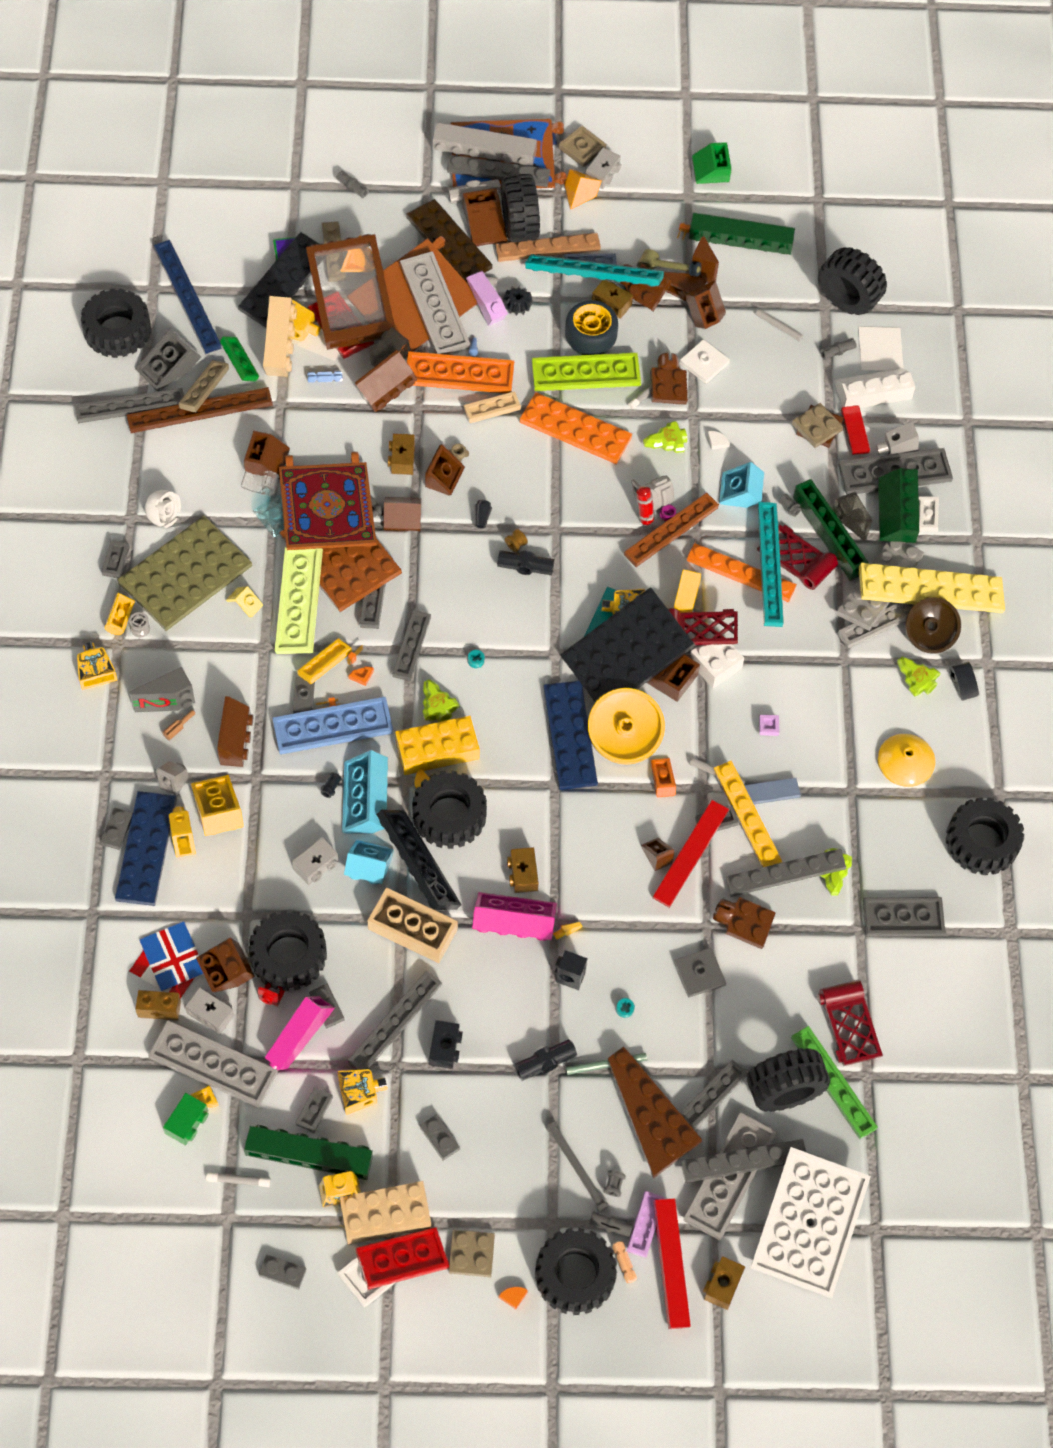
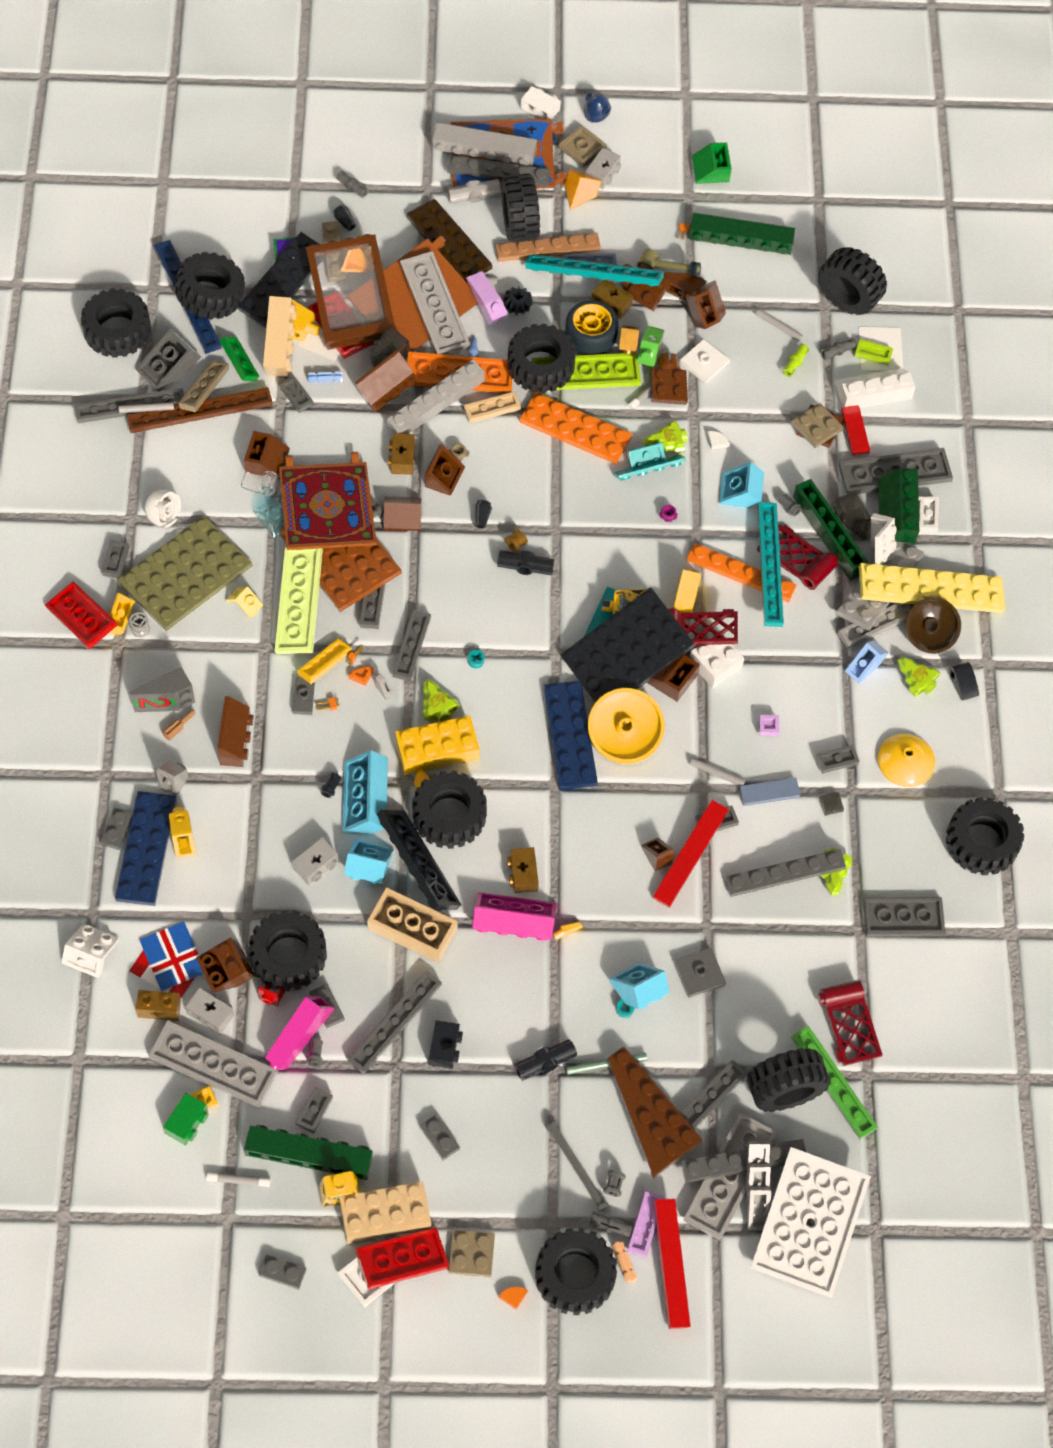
(81, 615): none -> red tile
(88, 949): none -> white bracket
(94, 667): torso -> none
(146, 407): none -> bar
(206, 301): none -> black tyre
(217, 805): yellow slope -> none
(296, 394): none -> dark grey plate
(314, 1058): none -> dark grey pin
(332, 725): medium blue plate -> none
(344, 217): none -> black cone
(359, 1089): torso -> none
(380, 680): none -> light grey tile
(436, 399): none -> light grey brick
(484, 217): reddish brown slope -> none
(540, 104): none -> white brick
(541, 339): none -> black tyre
(571, 969): black brick -> none
(596, 107): none -> dark blue helmet
(629, 339): none -> brick
(640, 985): none -> medium azure slope
(646, 459): none -> bracket
(650, 349): none -> bright green torso
(652, 497): light grey piece -> none
(663, 777): orange slope -> none
(671, 530): dark orange plate -> none
(708, 260): reddish brown slope -> none
(719, 1294): pearl gold brick -> none
(745, 920): reddish brown plate -> none
(747, 814): yellow plate -> none
(757, 1184): none -> light grey slope
(795, 360): none -> lime pin
(831, 803): none -> clear smoke tile
(837, 759): none -> dark grey plate
(866, 661): none -> light blue slope
(873, 352): none -> lime tile
(882, 537): none -> white bracket
(900, 440): light grey torso -> none

